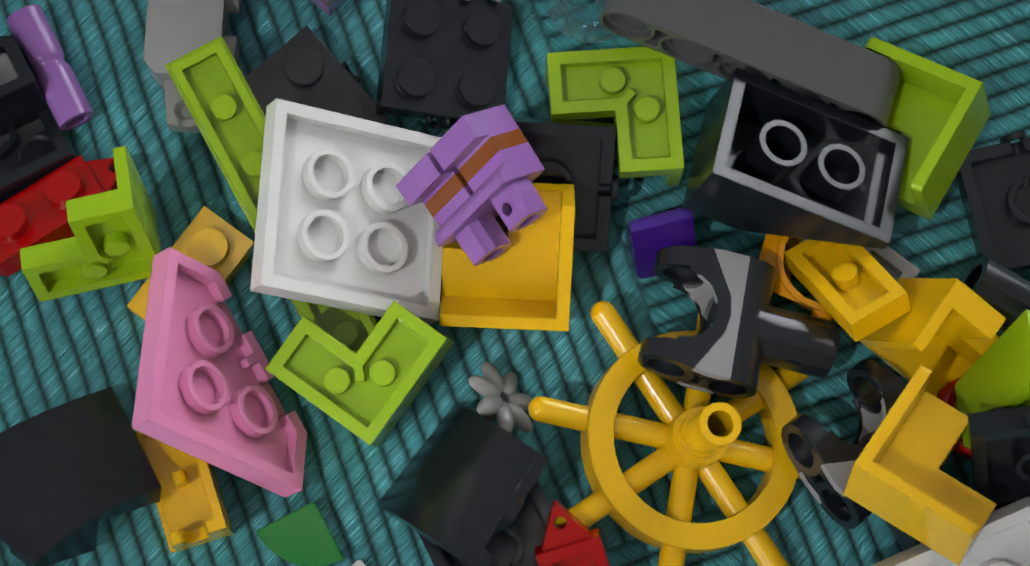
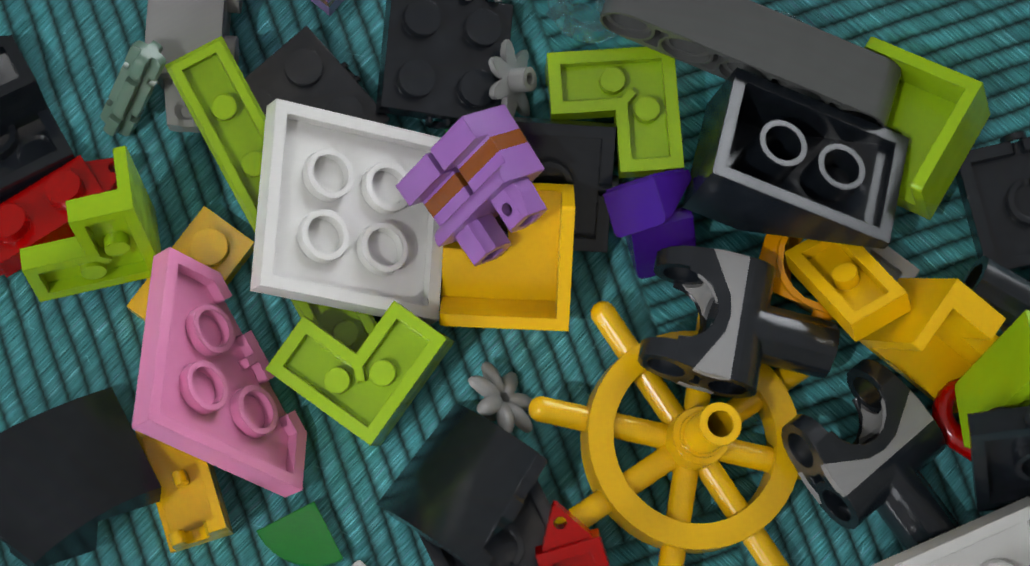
(53, 74): medium lavender piece -> none
(133, 88): none -> sand green axle
(514, 79): none -> light grey plant
(645, 201): none -> dark purple slope
(902, 475): yellow panel -> none

